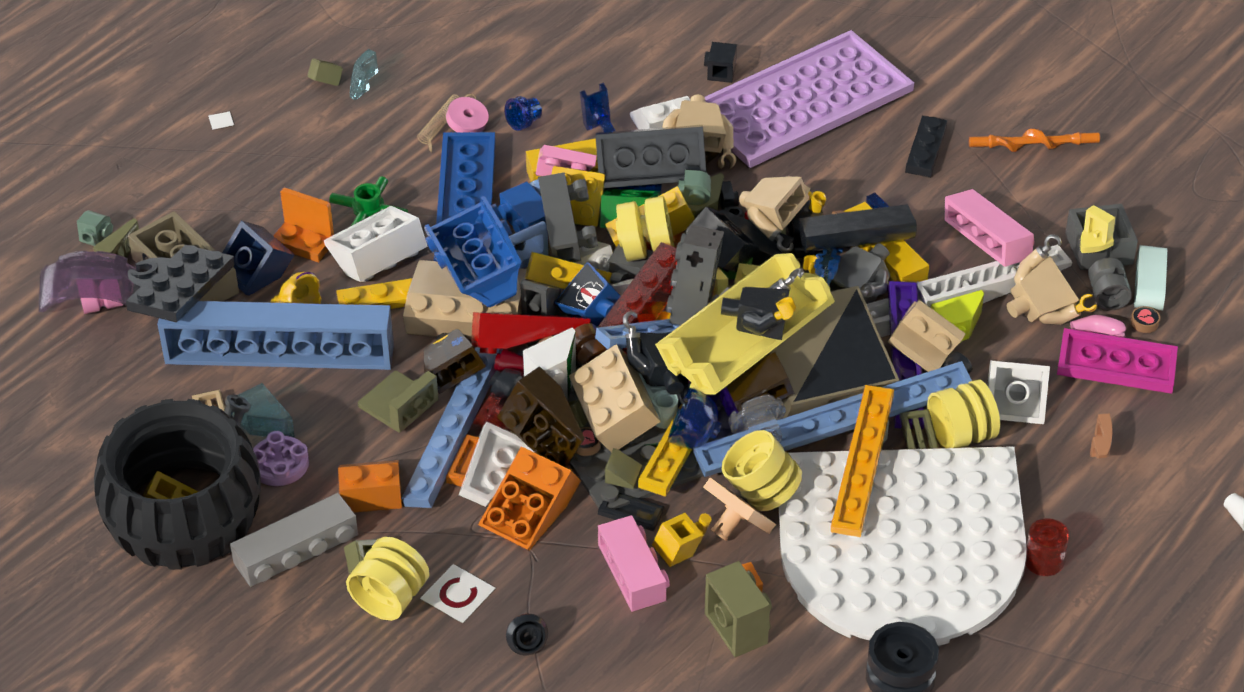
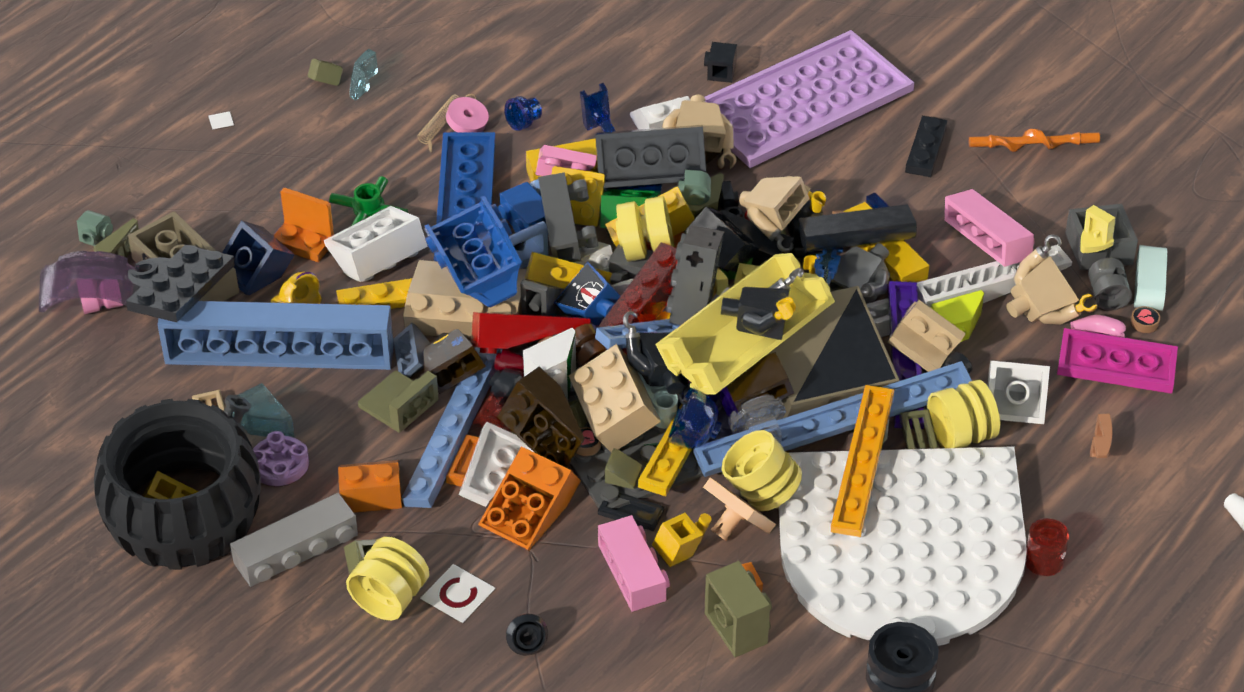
(409, 350): none -> sand blue slope

